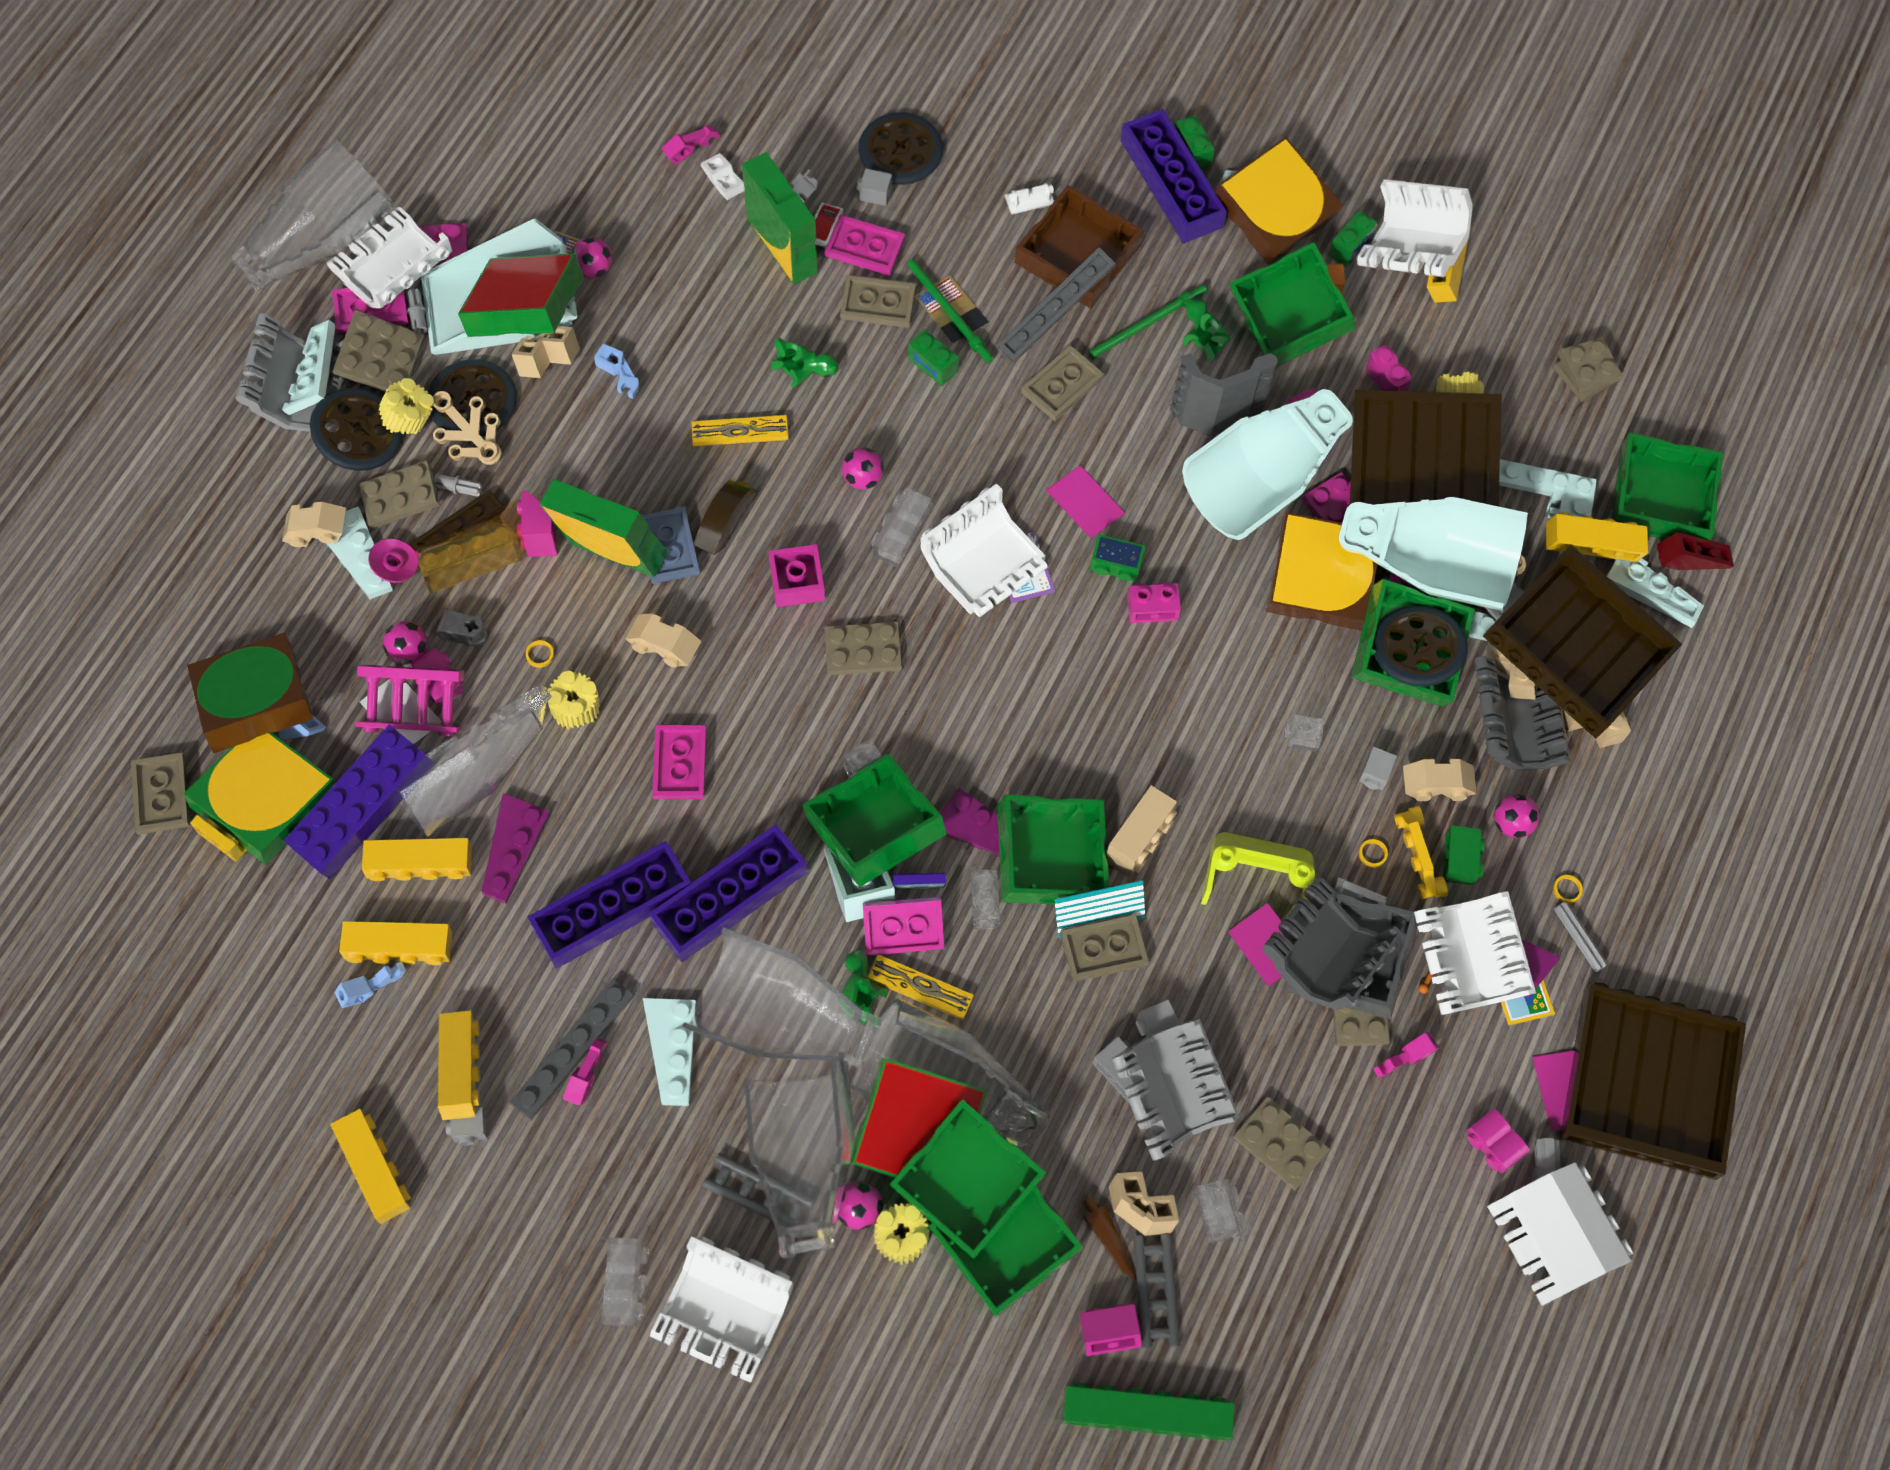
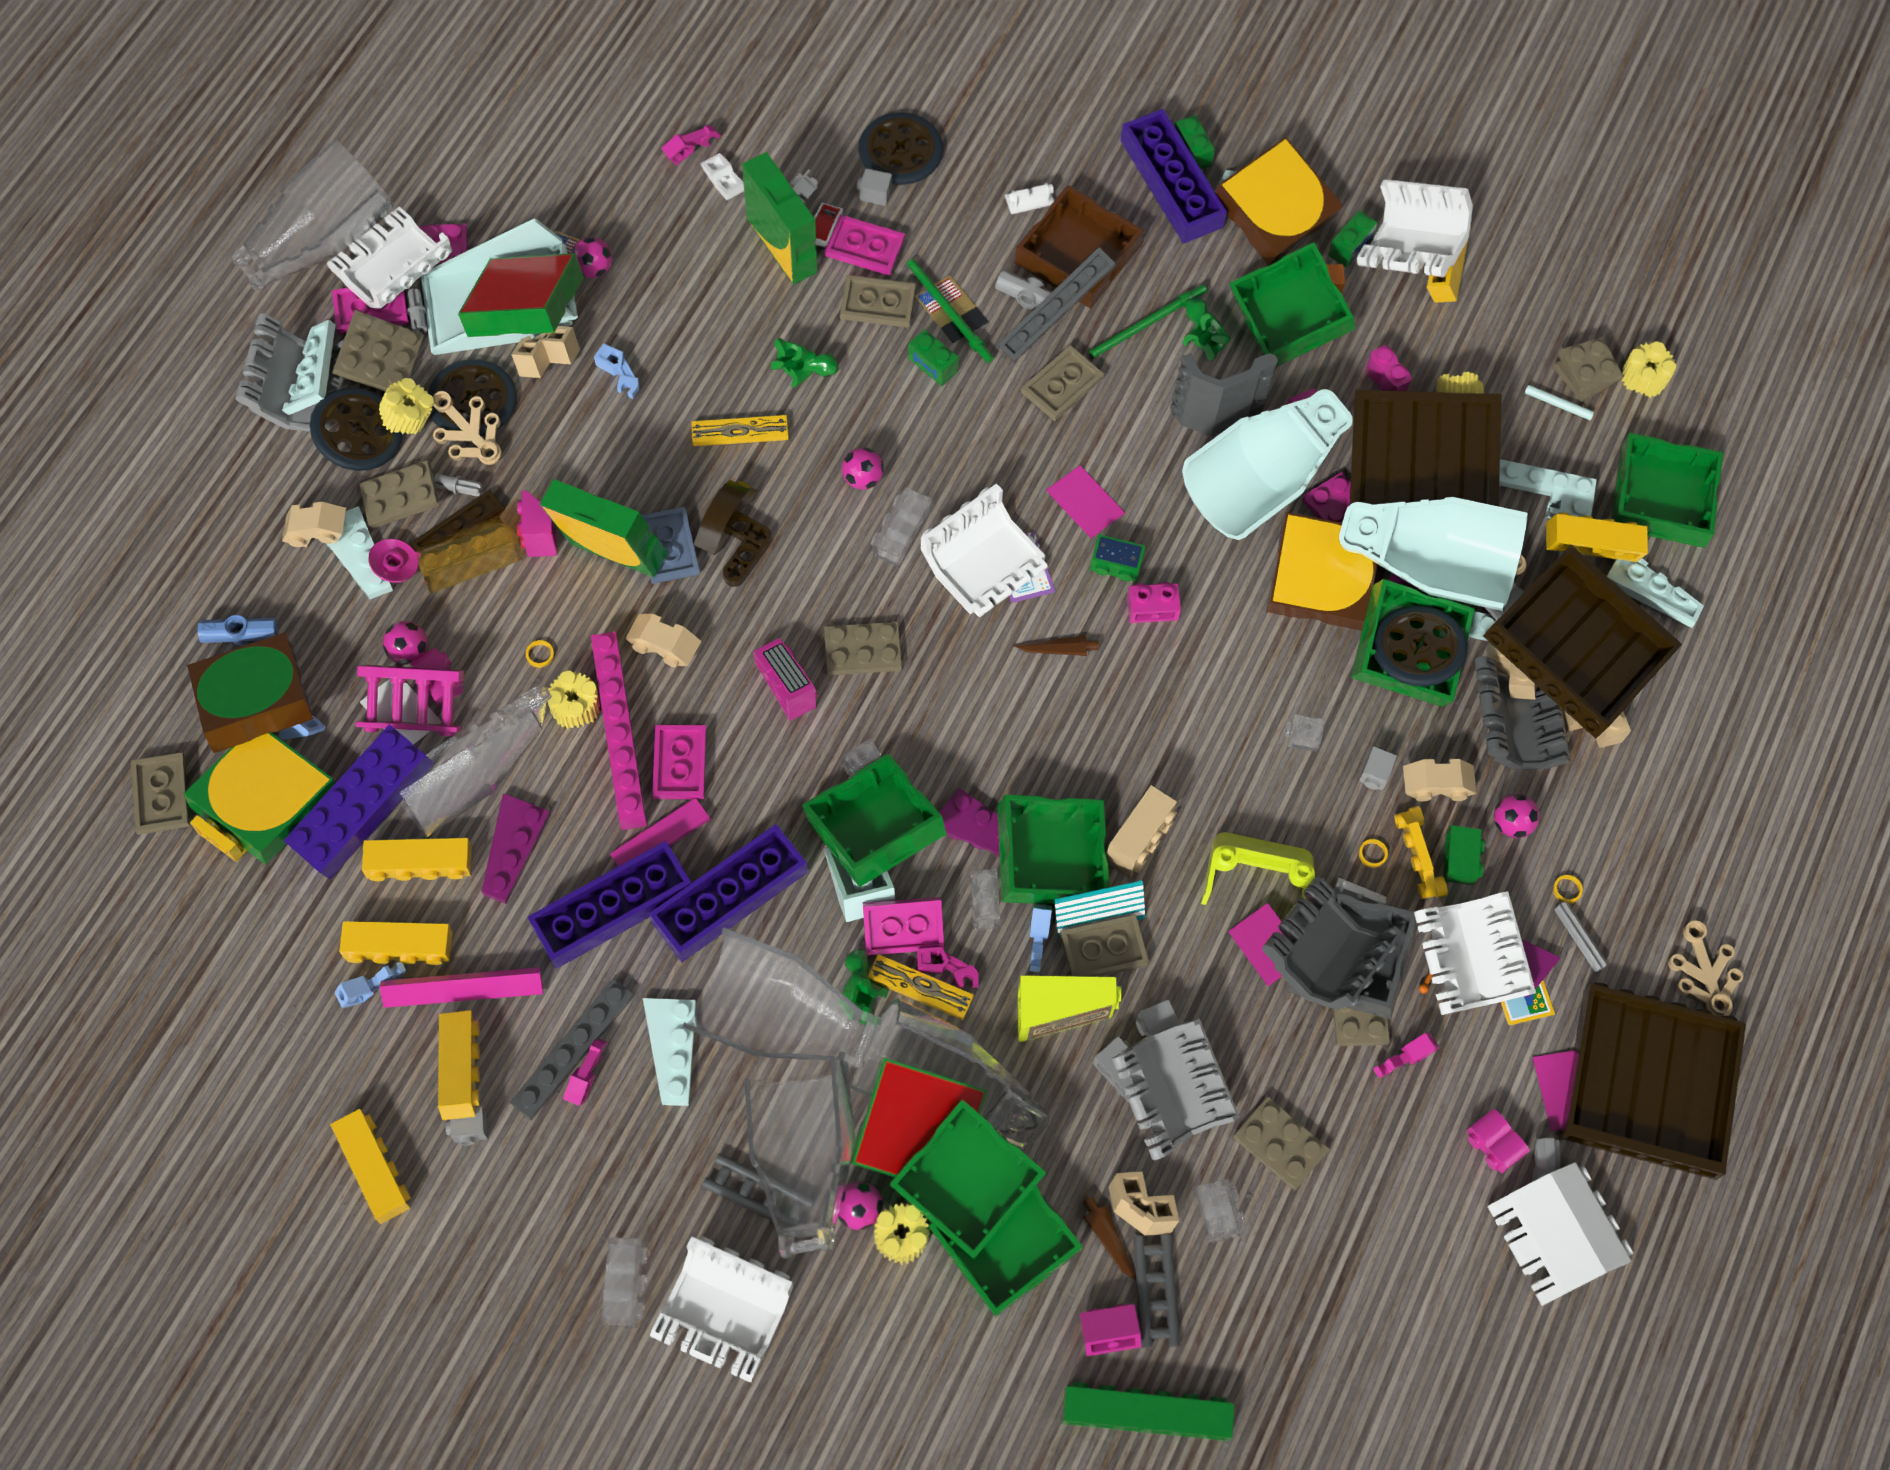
(223, 629): none -> medium blue piece
(461, 628): flat silver piece -> none
(461, 987): none -> dark pink tile
(618, 731): none -> dark pink brick
(669, 829): none -> dark pink tile
(748, 543): none -> dark brown beam
(786, 678): none -> dark pink wedge
(796, 575): dark pink brick -> none
(919, 881): dark purple tile -> none
(959, 968): none -> dark pink piece
(1027, 292): none -> light grey piece
(1039, 930): none -> light blue piece
(1063, 1003): none -> neon yellow slope
(1064, 646): none -> reddish brown bar
(1559, 402): none -> light aqua bar
(1648, 369): none -> light yellow brick
(1693, 553): dark red slope -> none
(1706, 973): none -> tan plant

